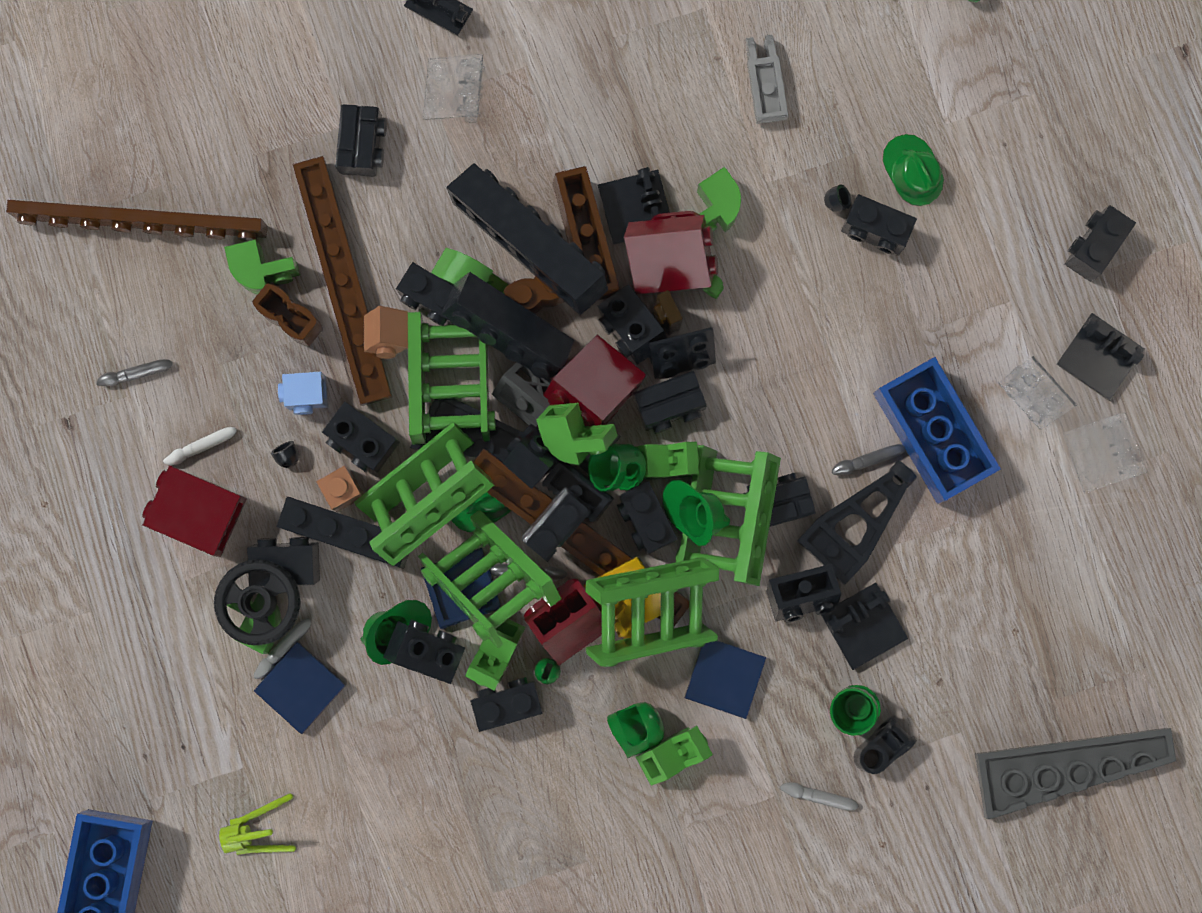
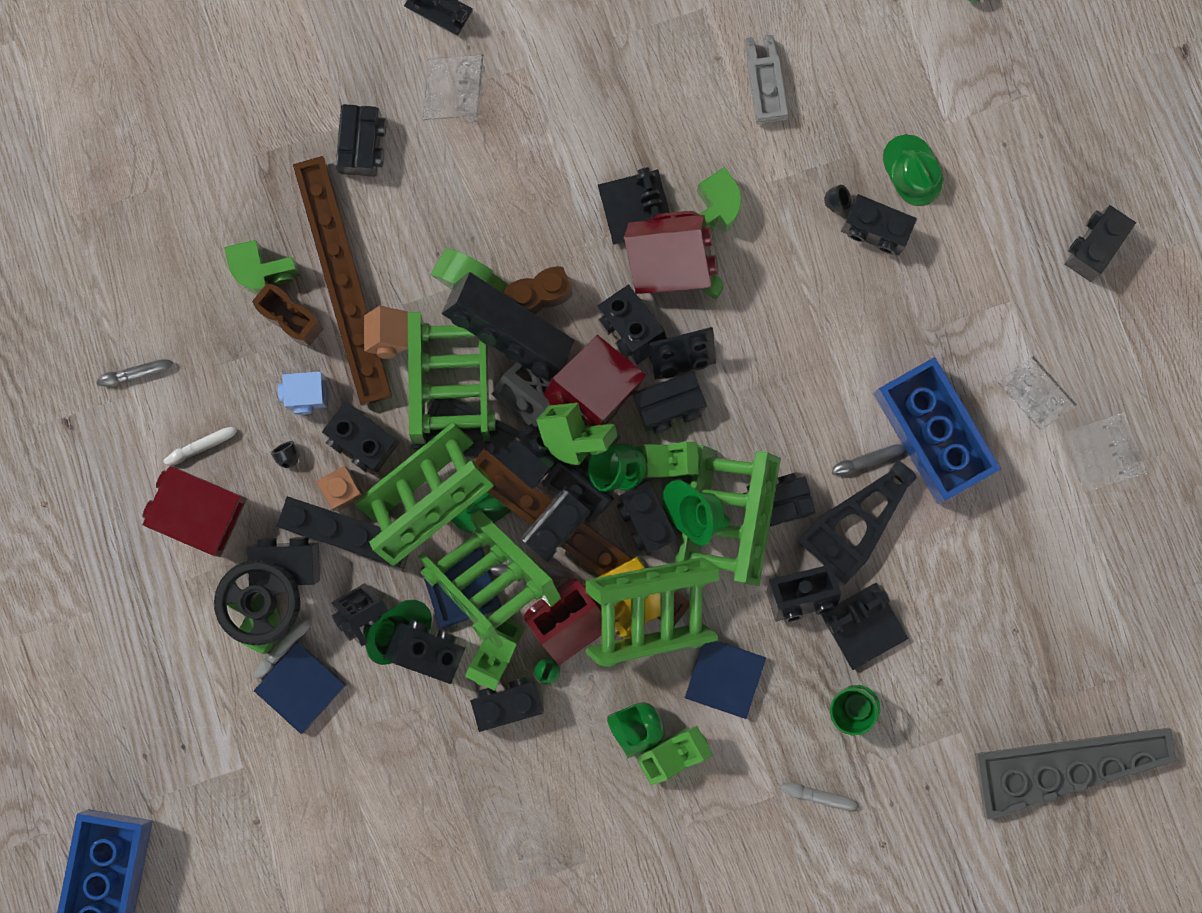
(149, 220): reddish brown plate -> none
(239, 837): lime plant -> none
(357, 609): none -> black bracket
(425, 291): black brick -> none
(528, 238): black brick -> none
(583, 220): reddish brown brick -> none
(667, 313): dark brown plate -> none
(885, 745): black piece -> none
(1101, 356): black hinge -> none

